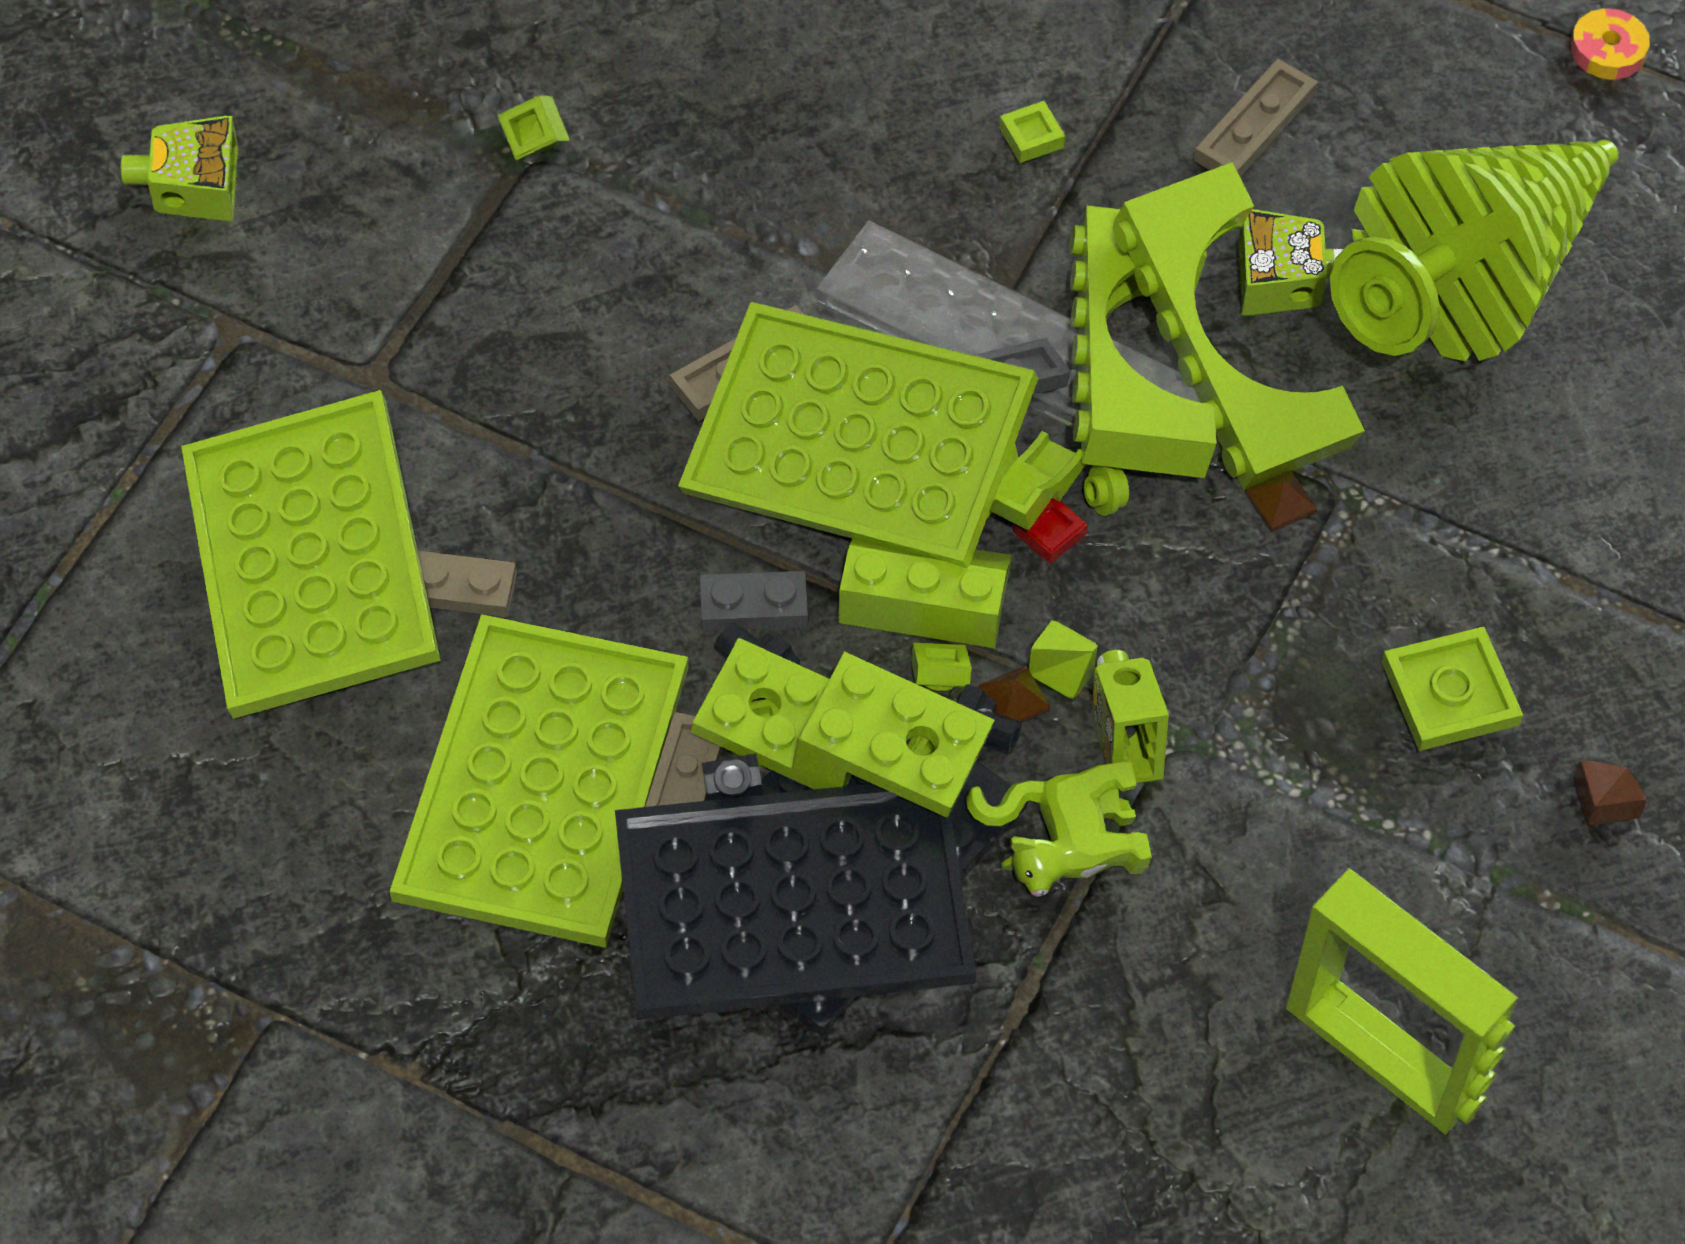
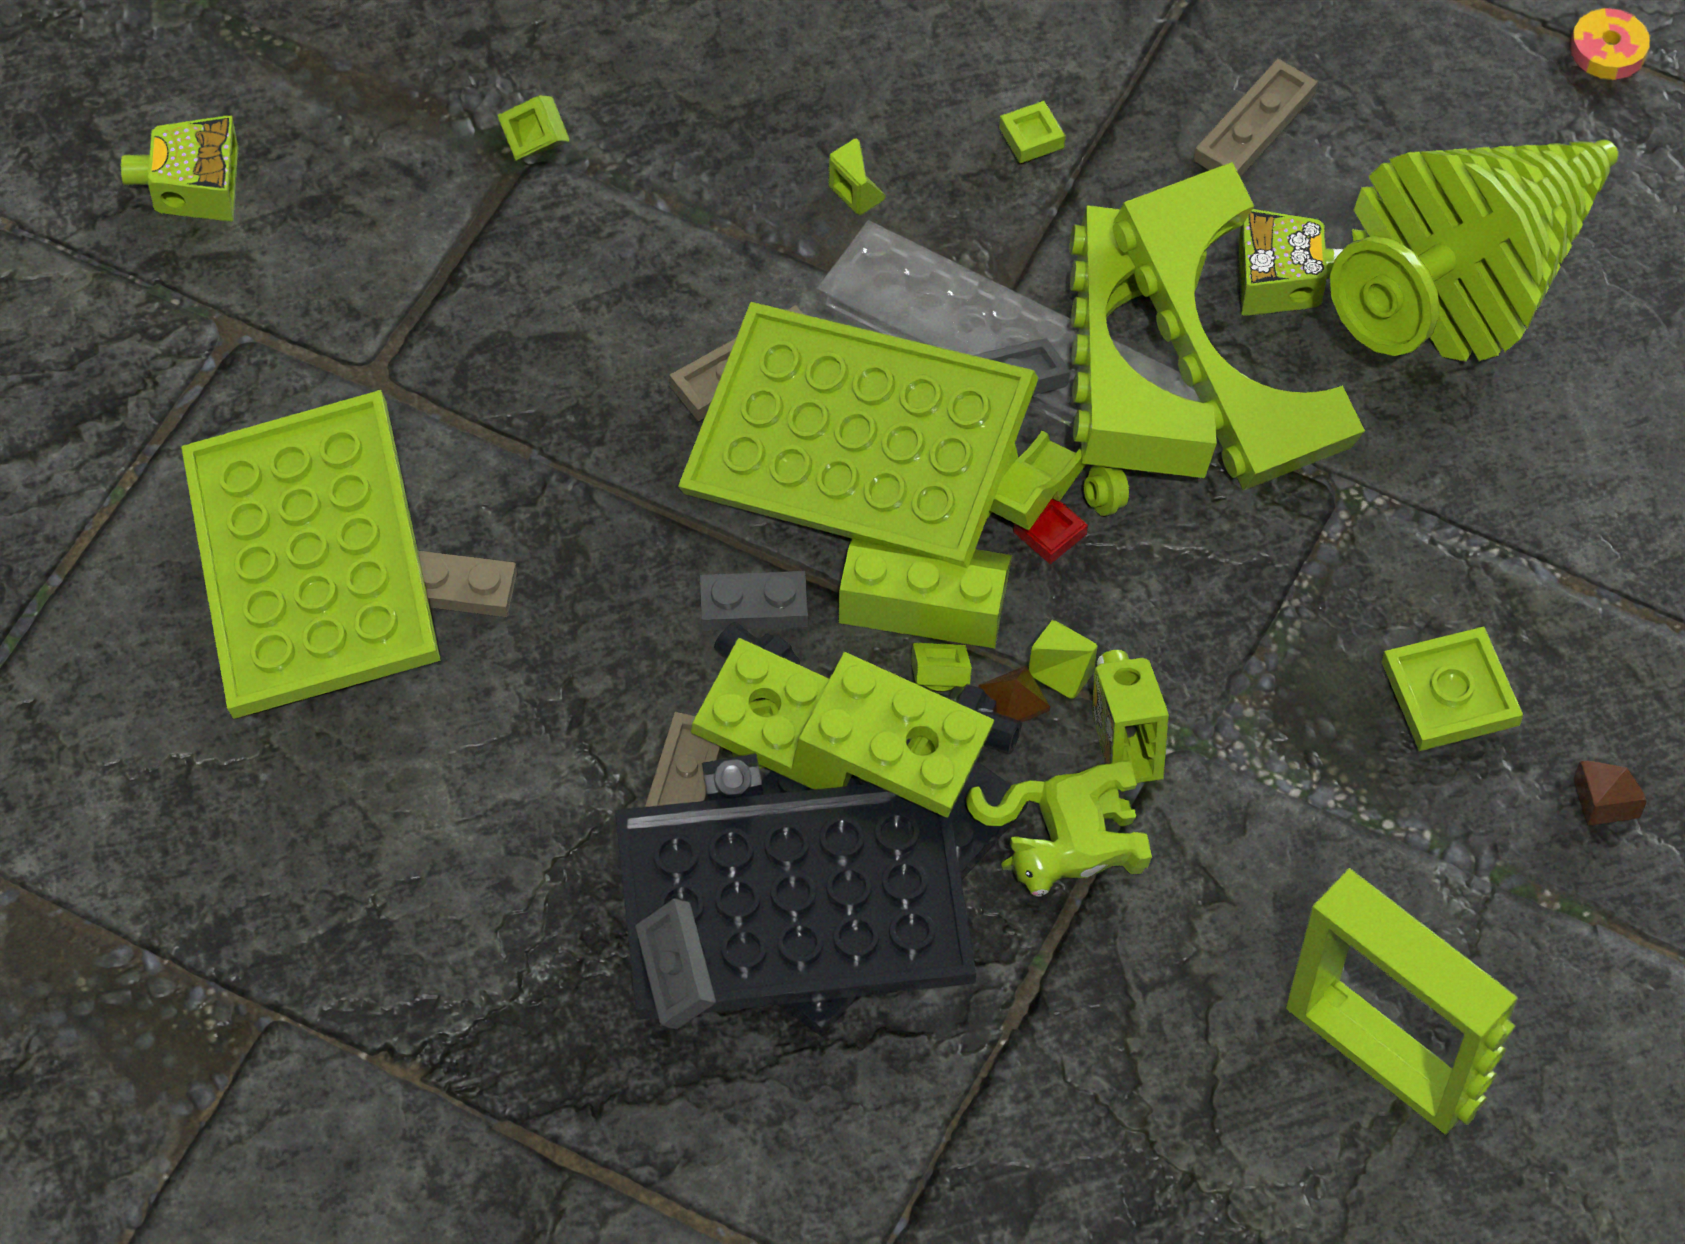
(529, 780): lime plate -> none
(675, 964): none -> dark grey plate
(849, 179): none -> lime slope
(1281, 501): reddish brown slope -> none

